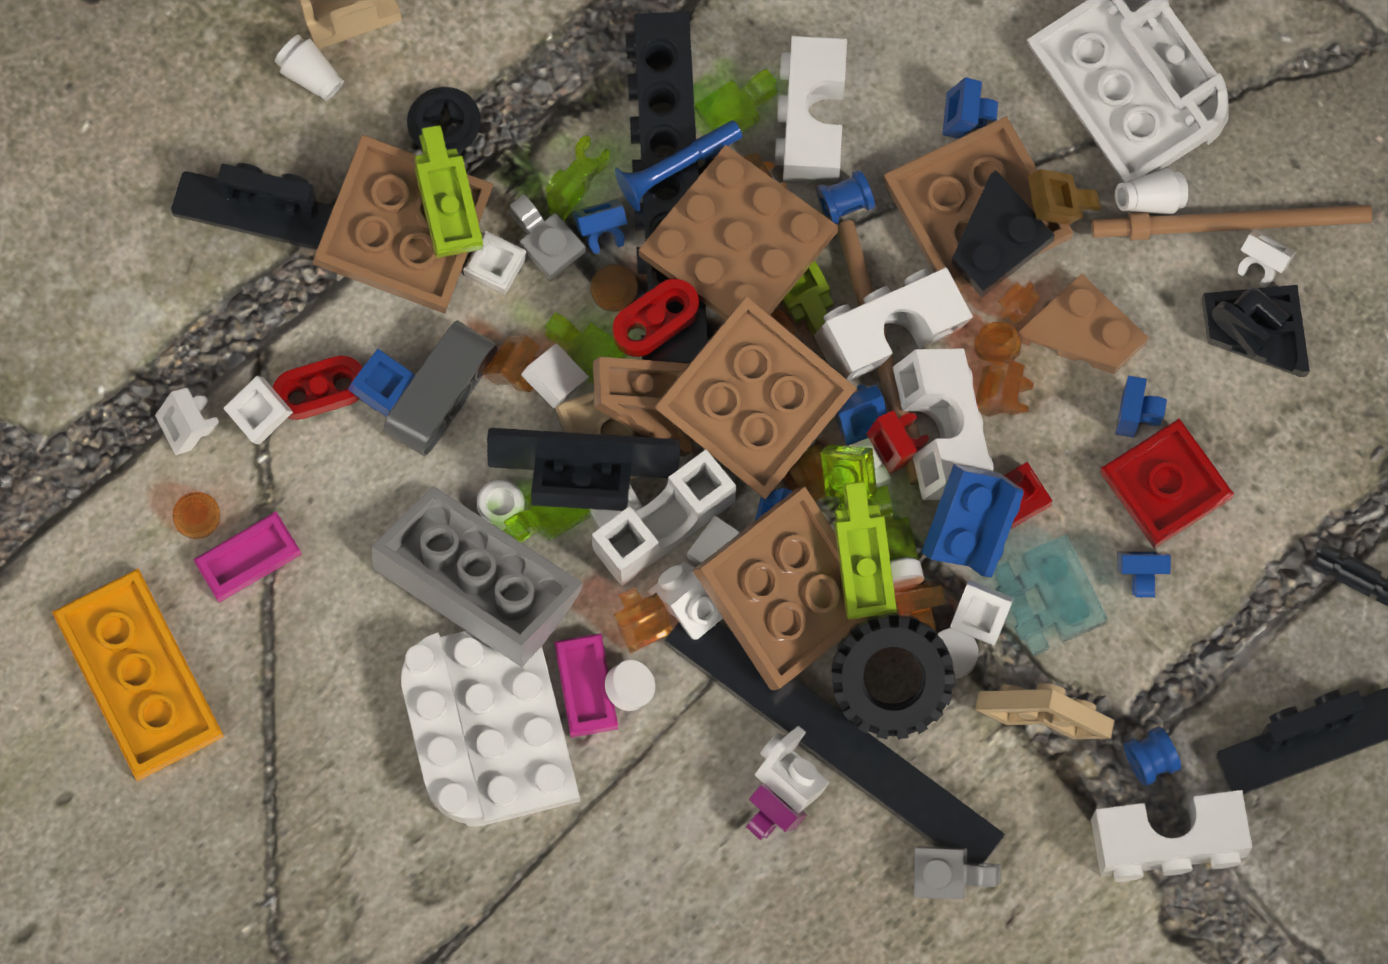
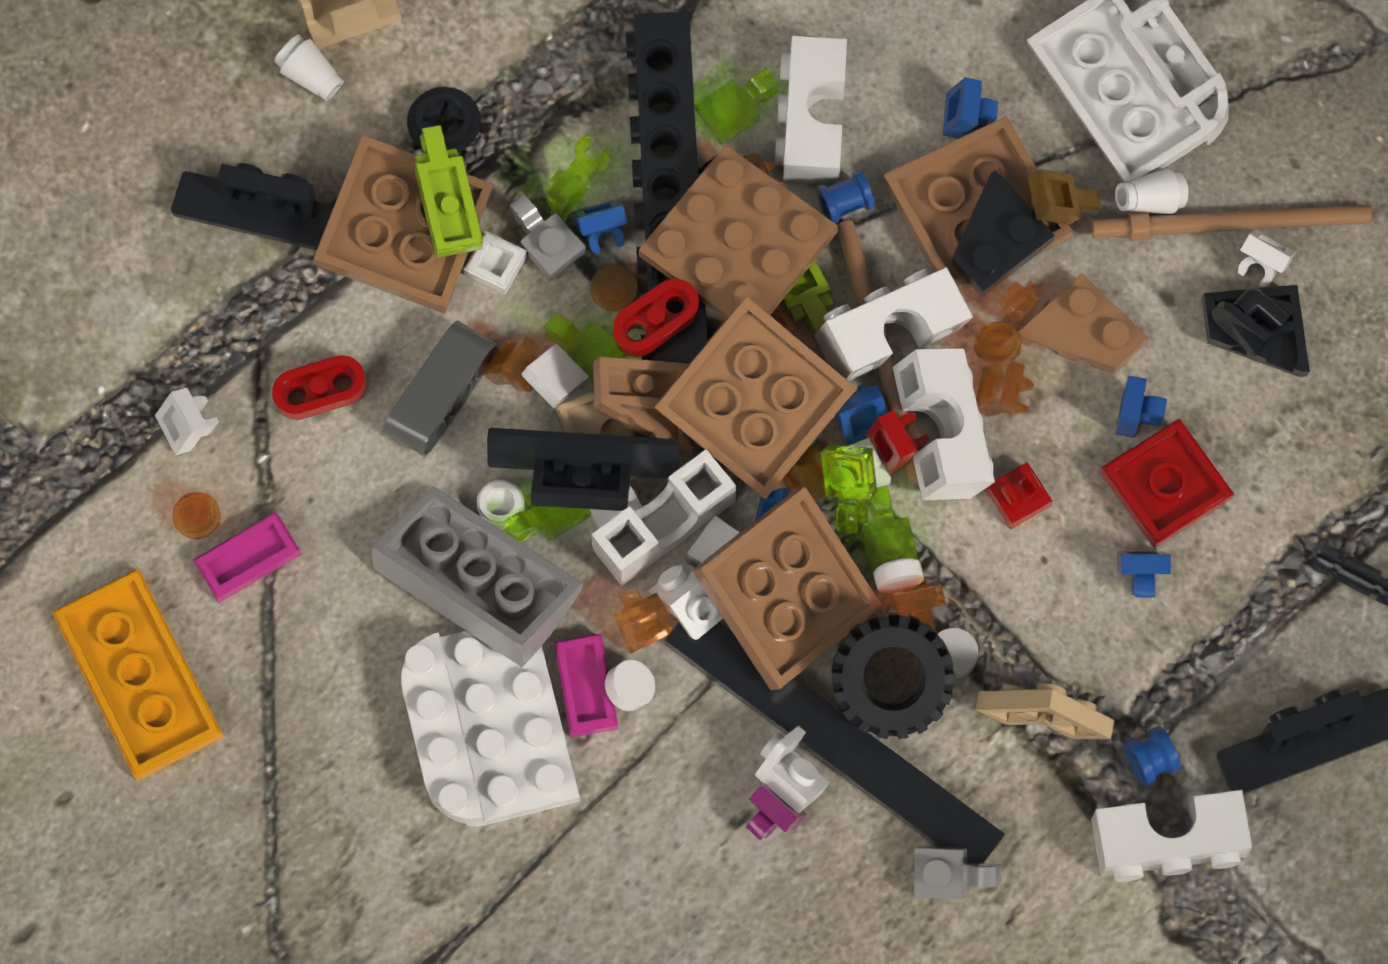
(258, 410): white tile -> none
(381, 382): blue tile -> none
(637, 183): blue piece -> none
(863, 555): lime hinge -> none
(973, 519): blue bracket -> none
(982, 612): white tile -> none
(1063, 589): clear light blue plate -> none

